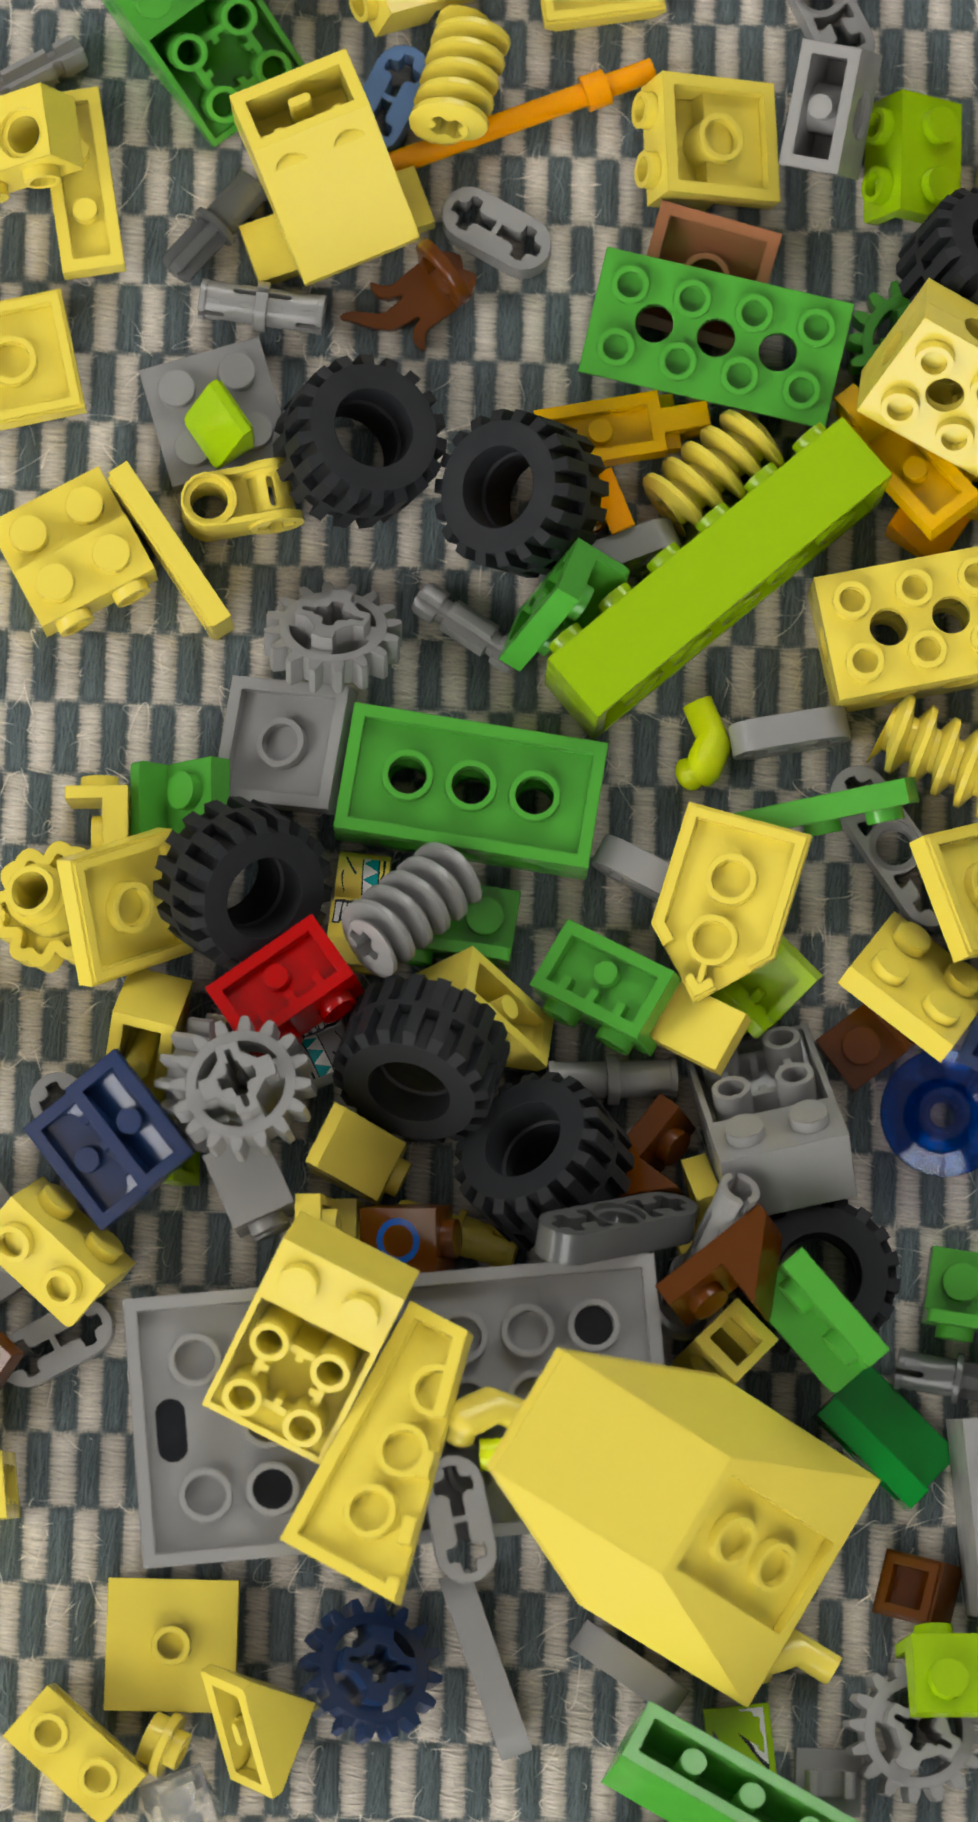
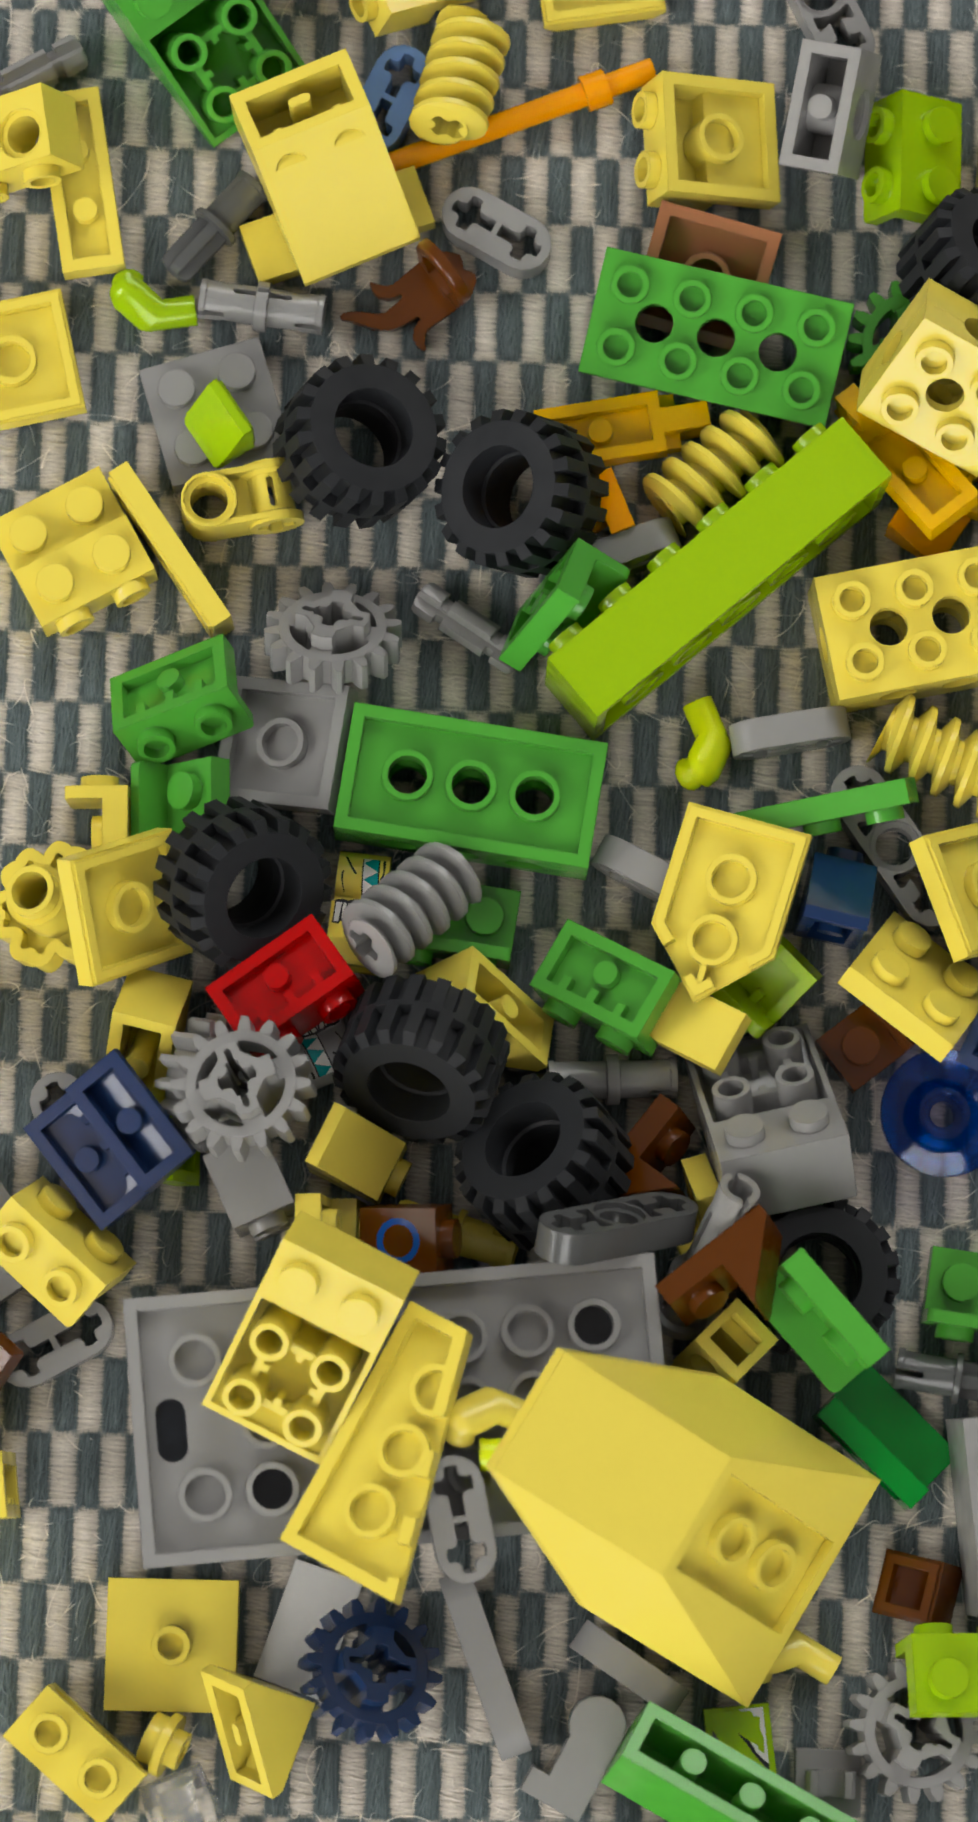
(146, 308): none -> lime arm
(179, 702): none -> bright green bracket
(306, 1599): none -> white sticker
(593, 1739): none -> light grey leg
(837, 898): none -> dark blue slope

